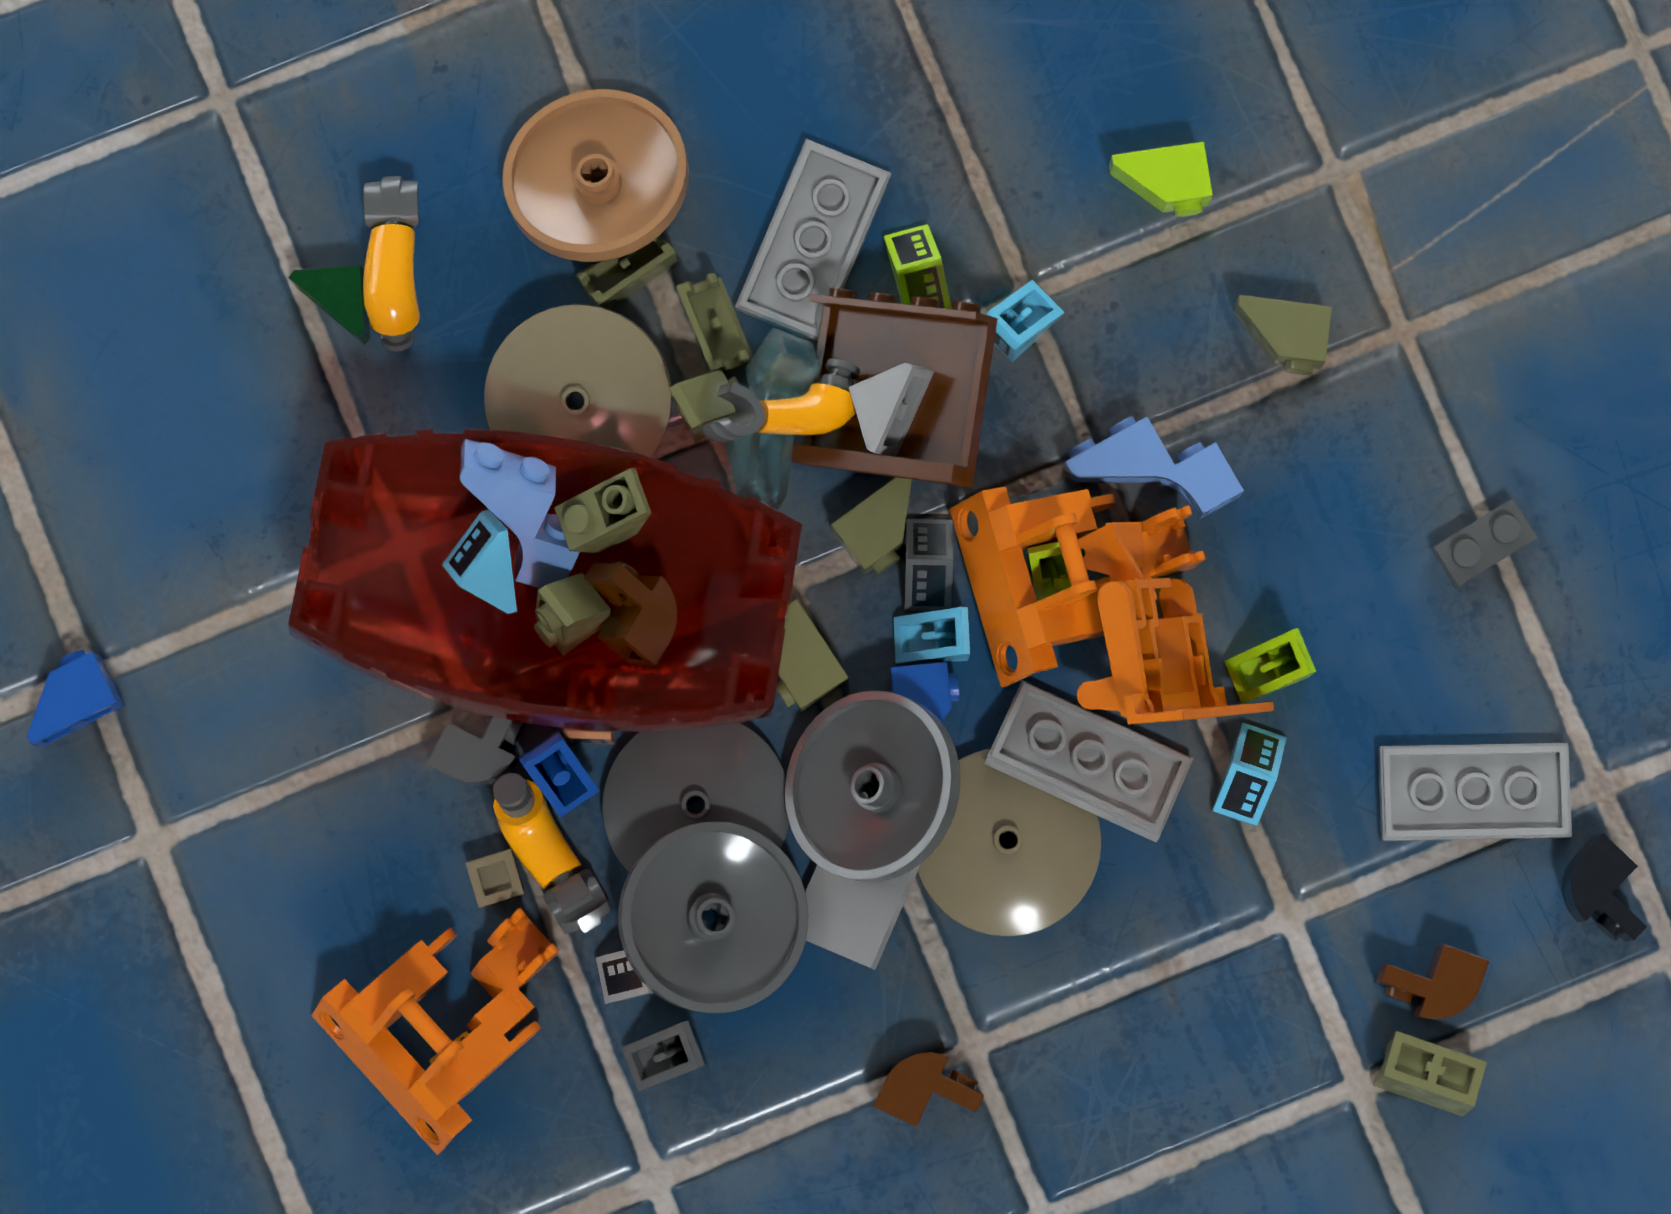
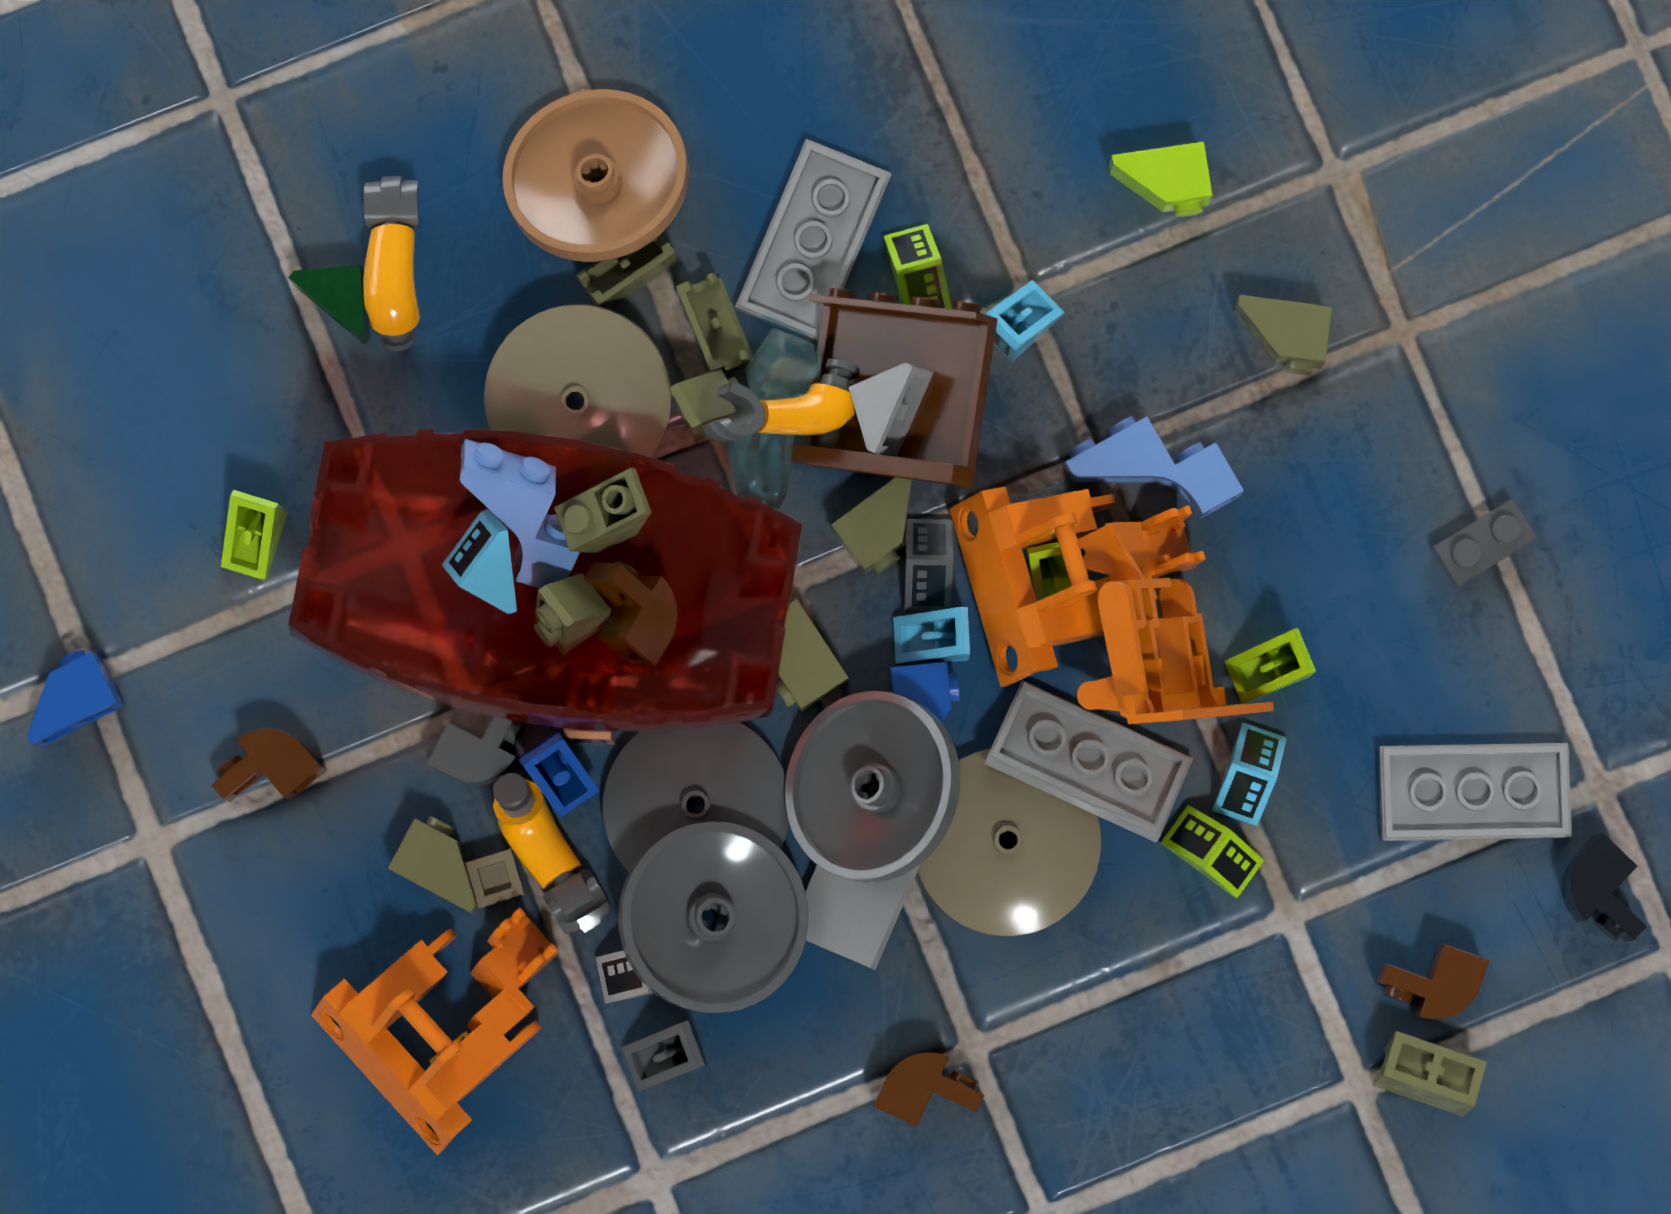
(252, 534): none -> lime slope
(273, 753): none -> reddish brown brick
(435, 862): none -> olive slope
(1213, 850): none -> slope

